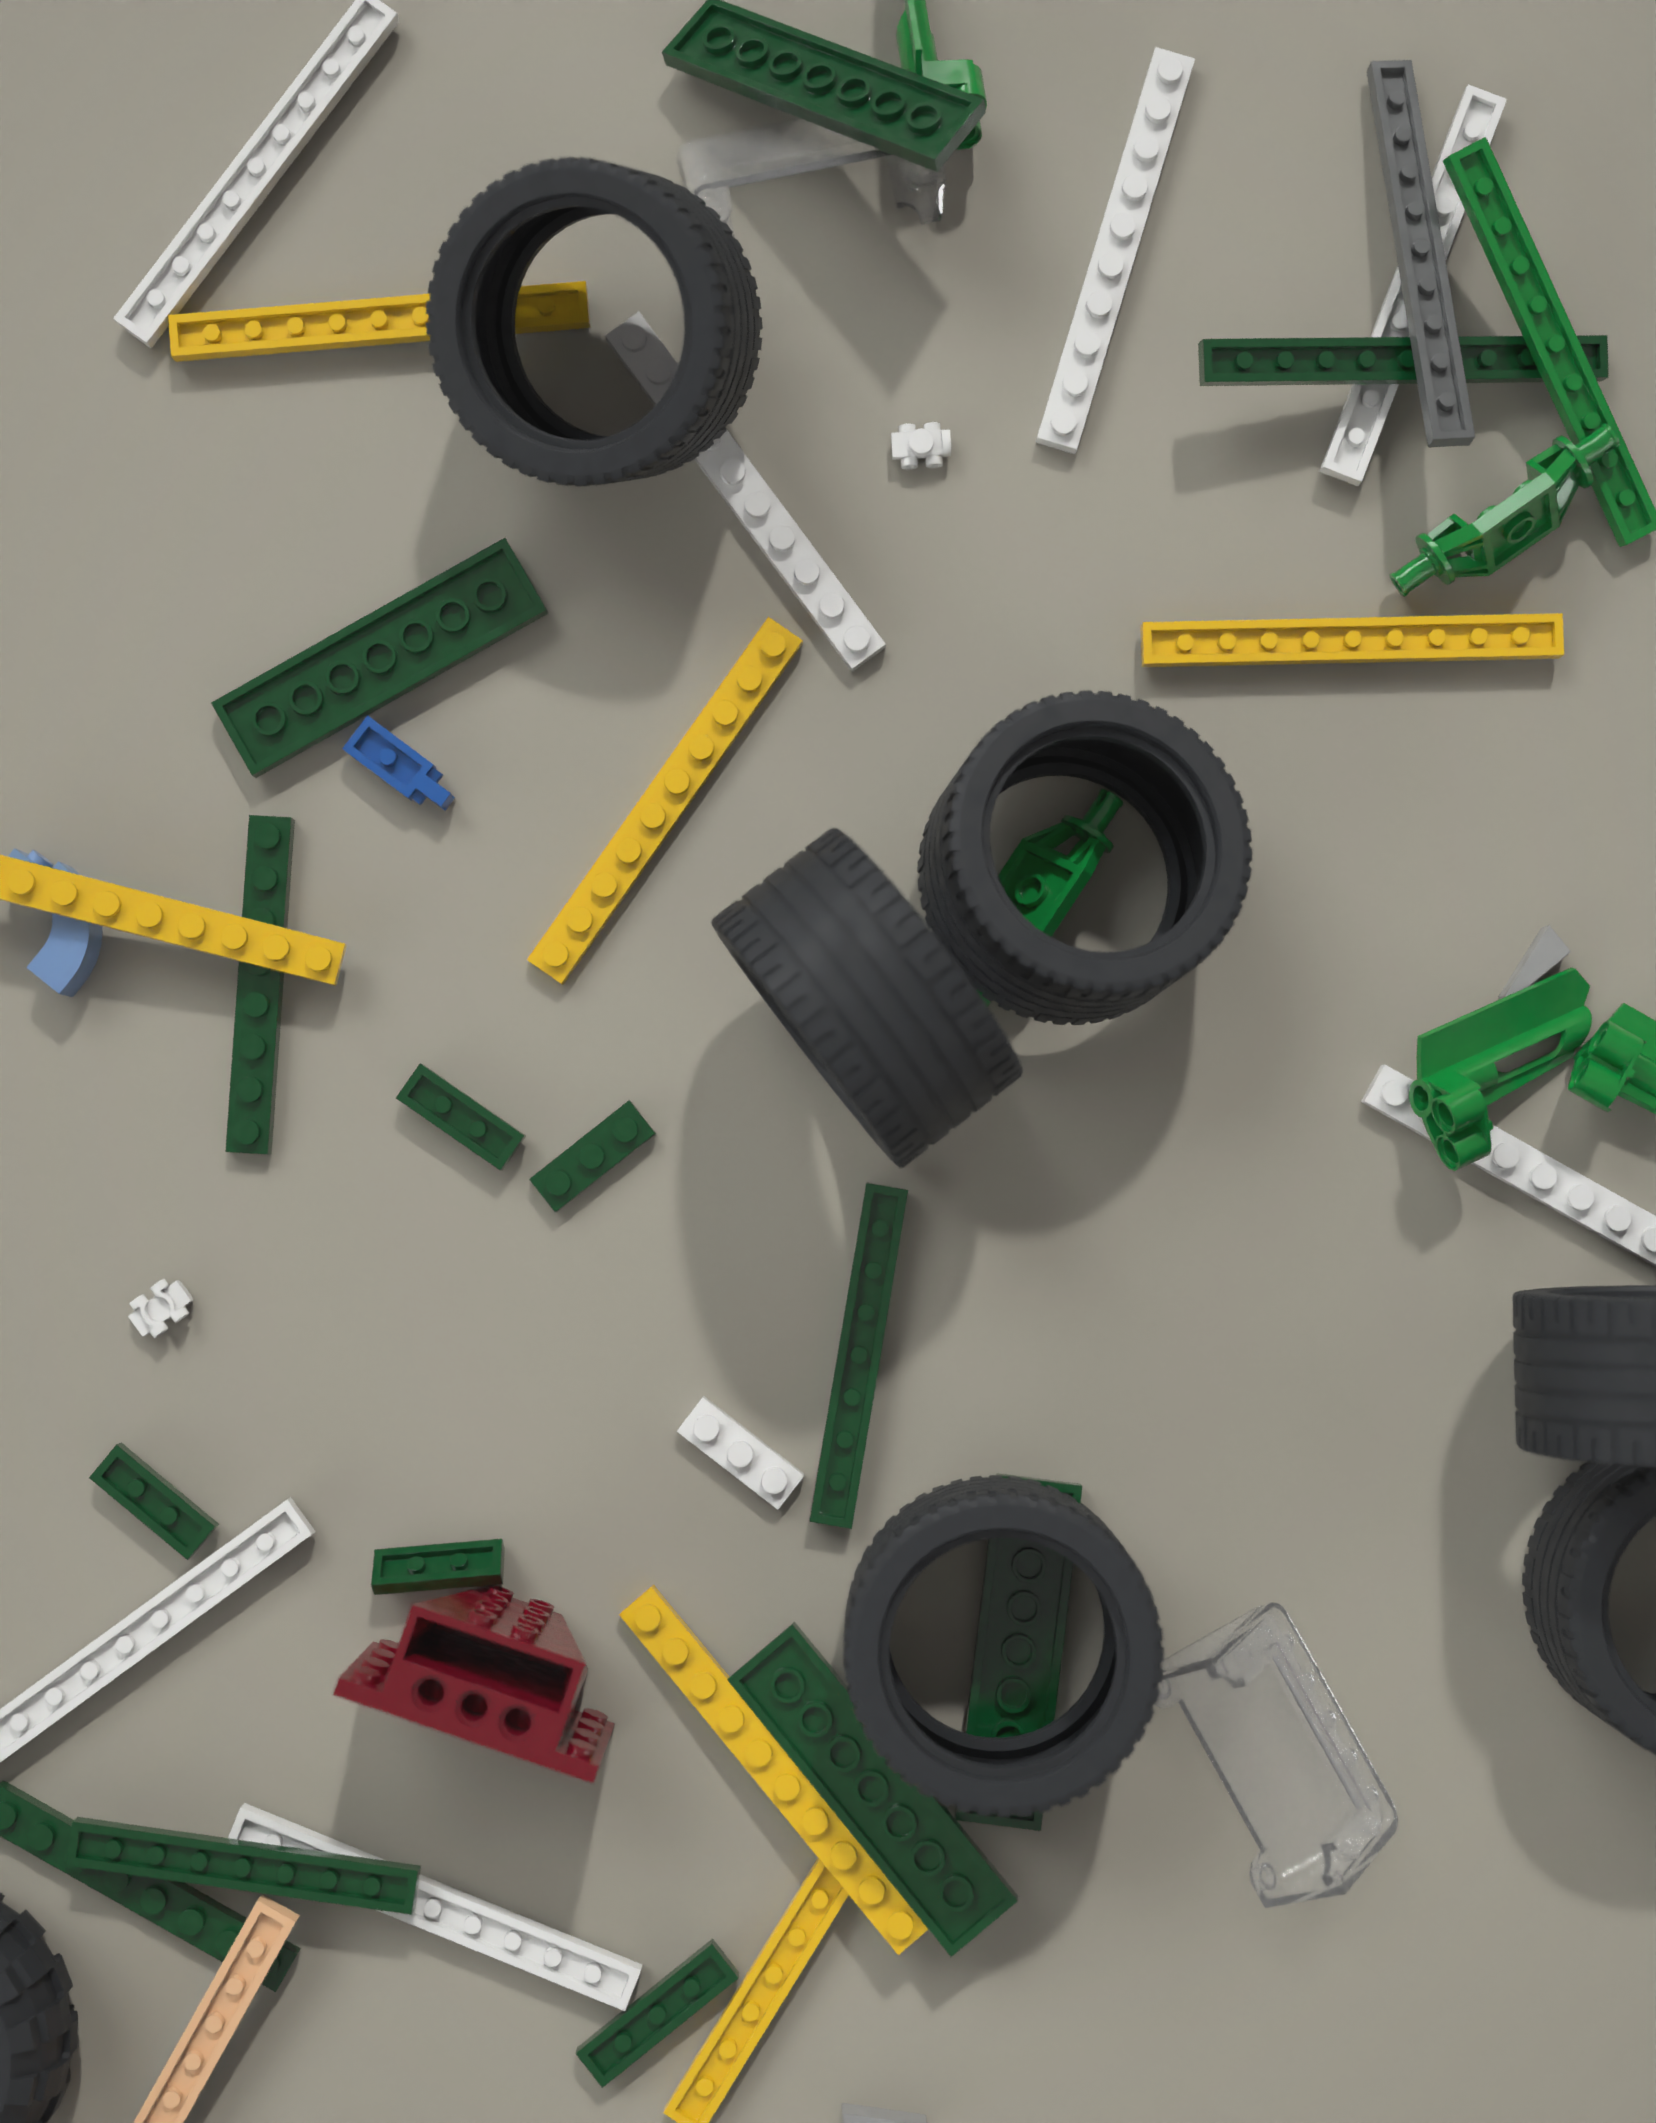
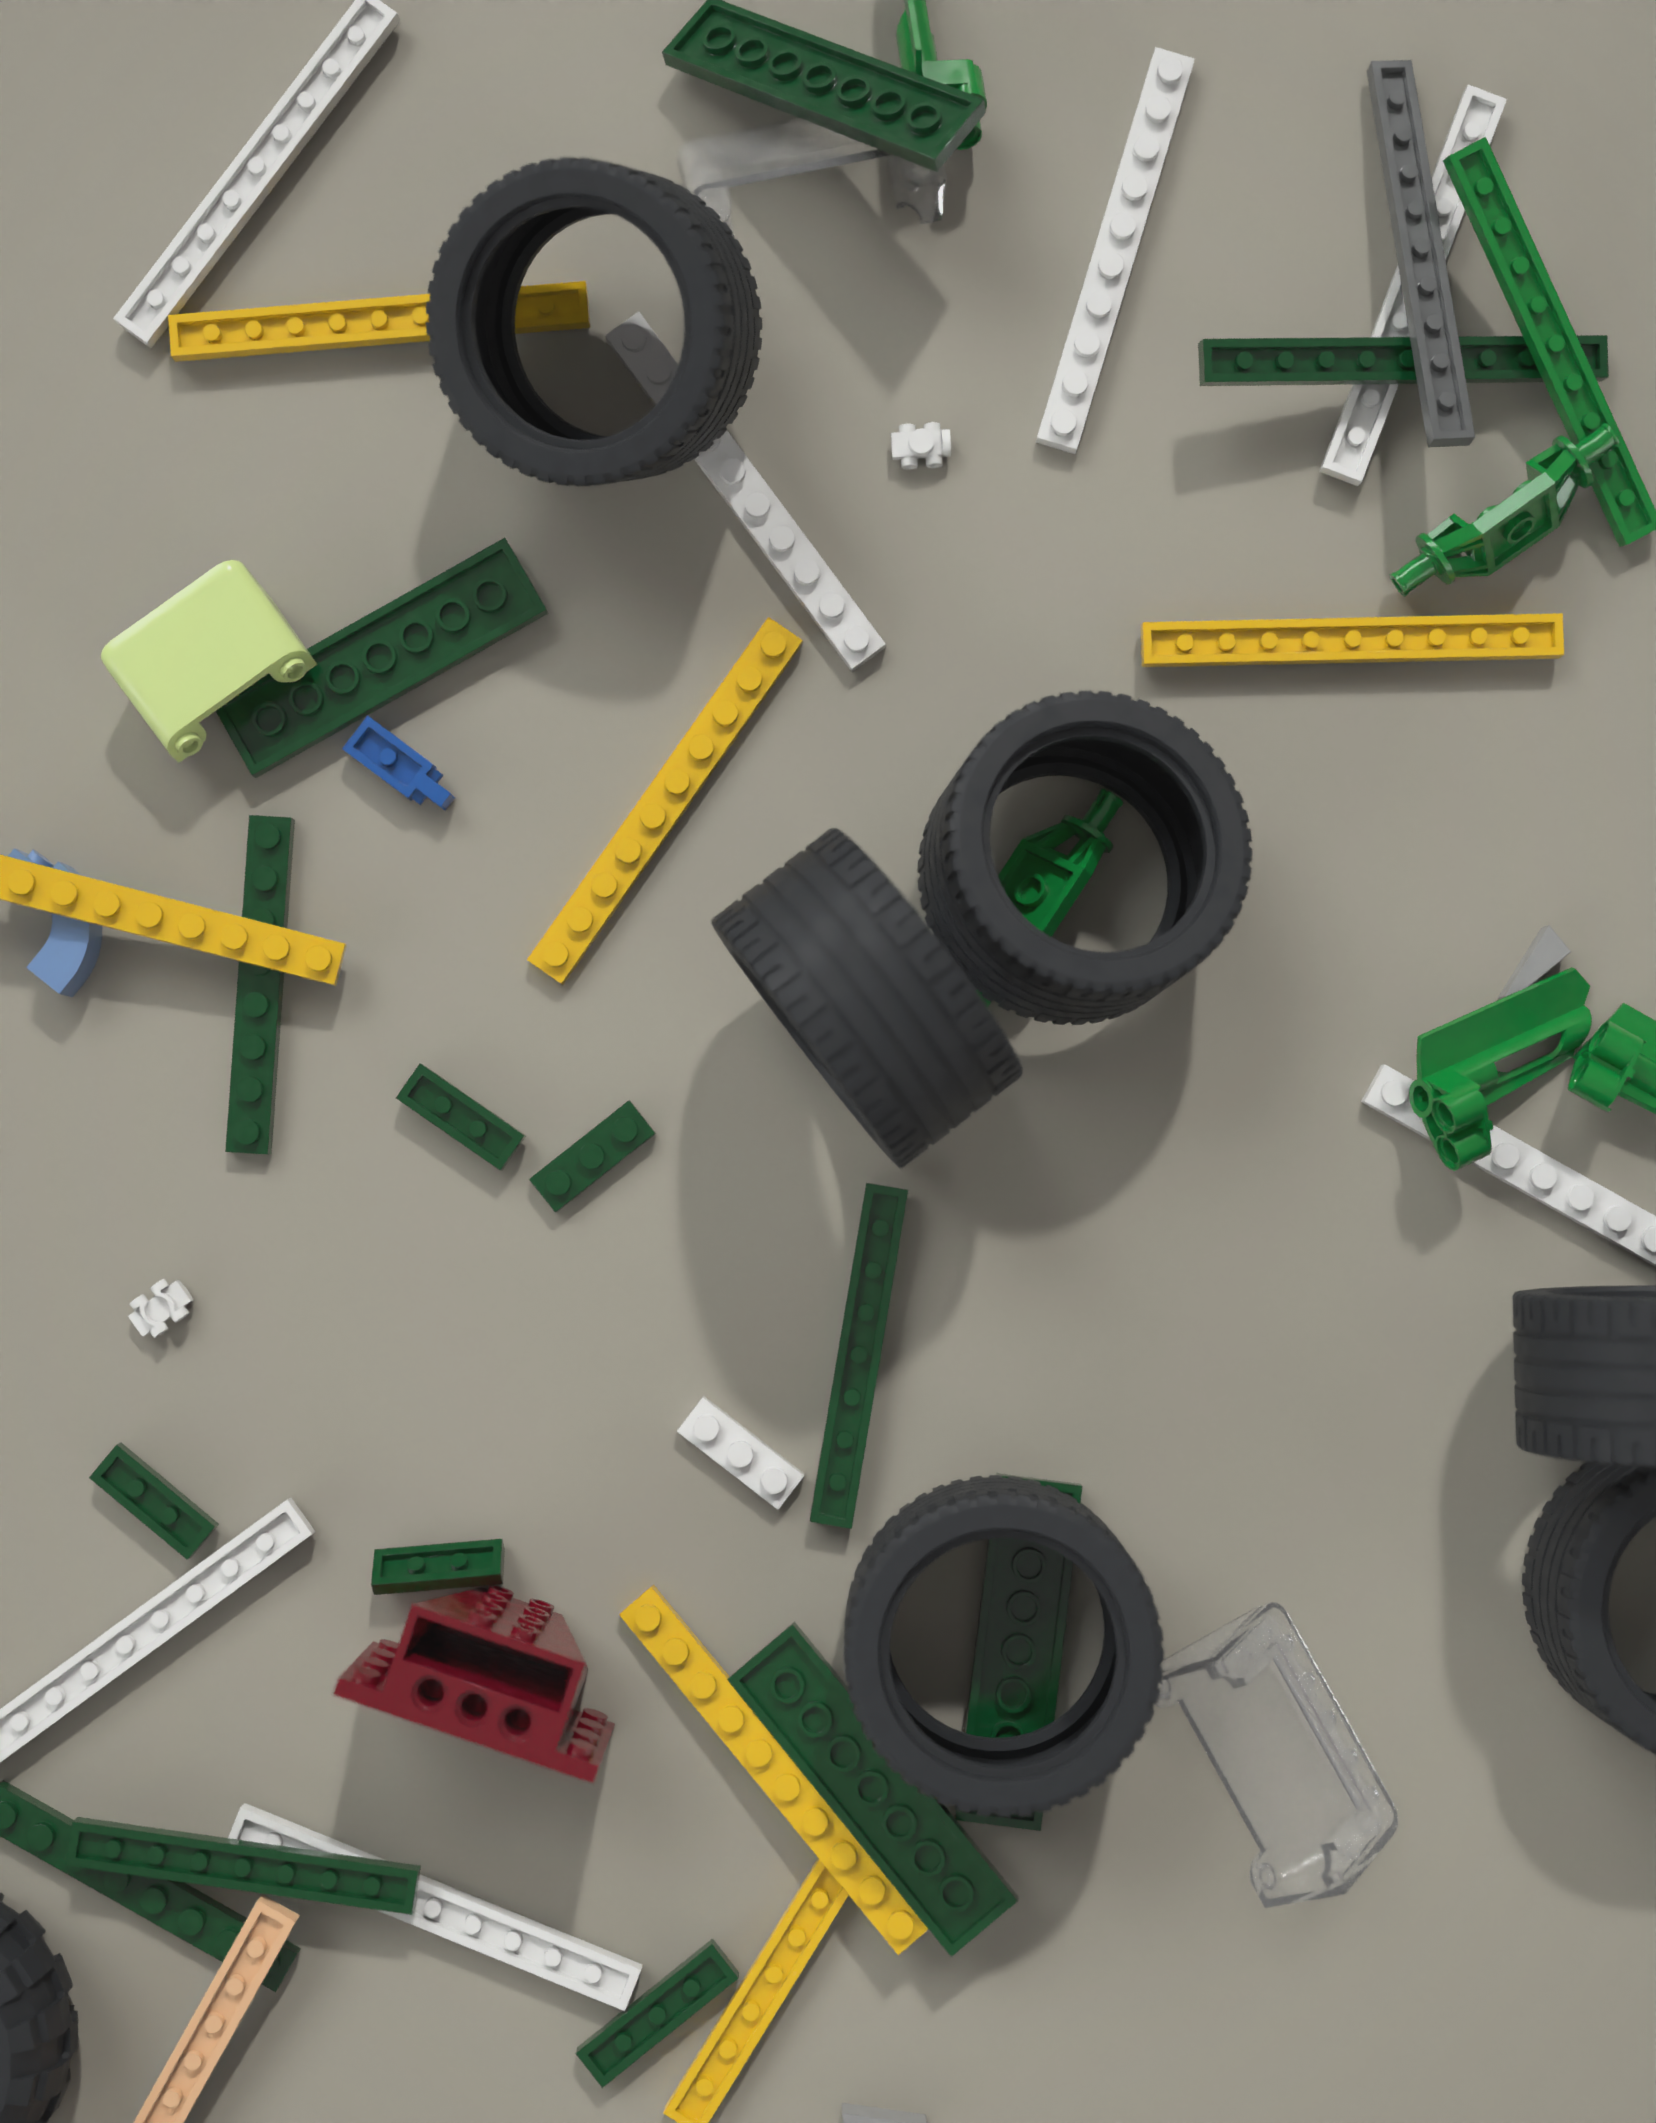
(203, 653): none -> yellowish green windscreen

